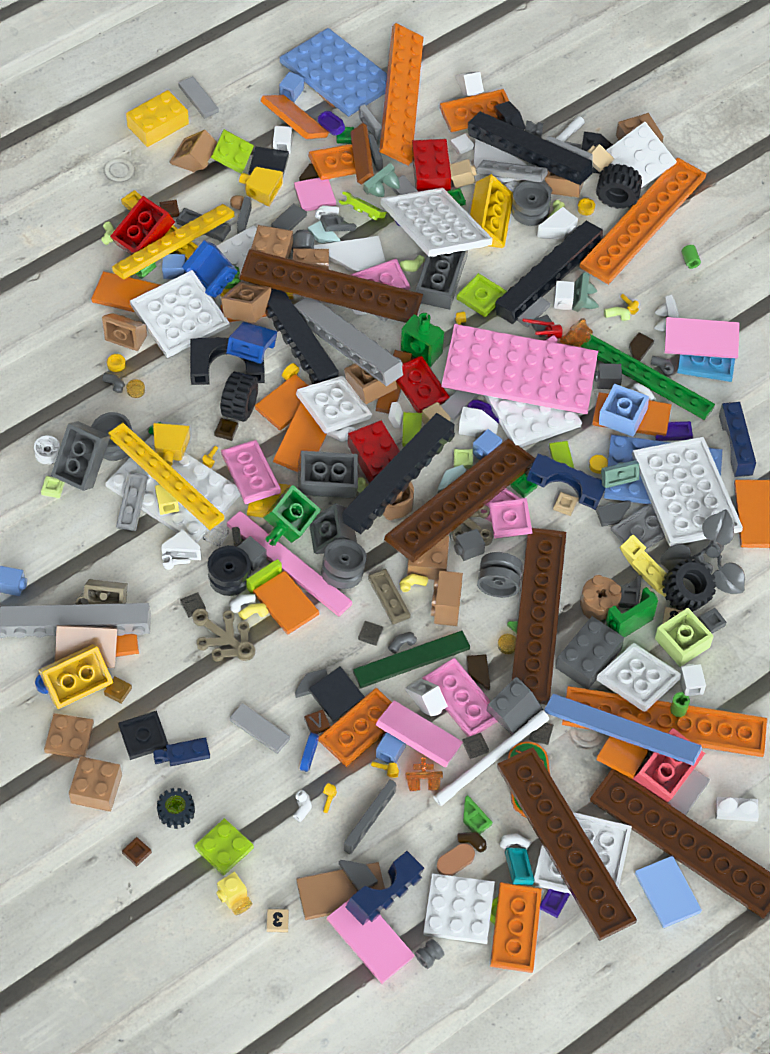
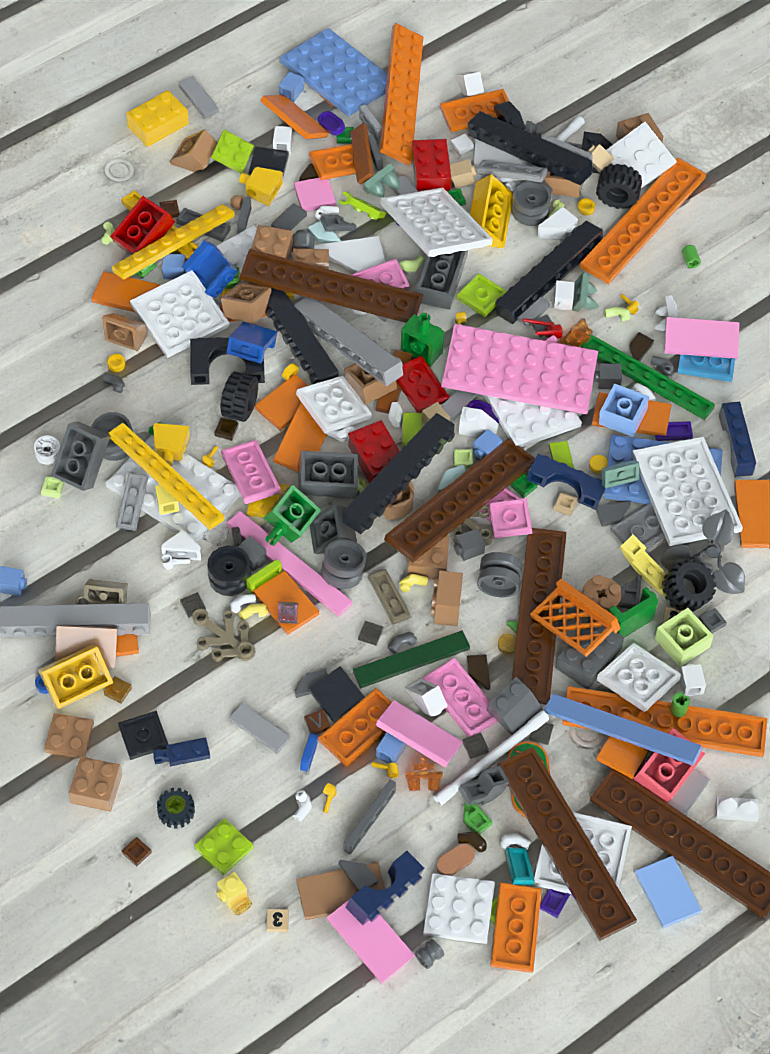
(135, 388): clear yellow tile -> none
(287, 612): none -> tile
(488, 786): none -> dark grey brick
(588, 609): none -> orange fence

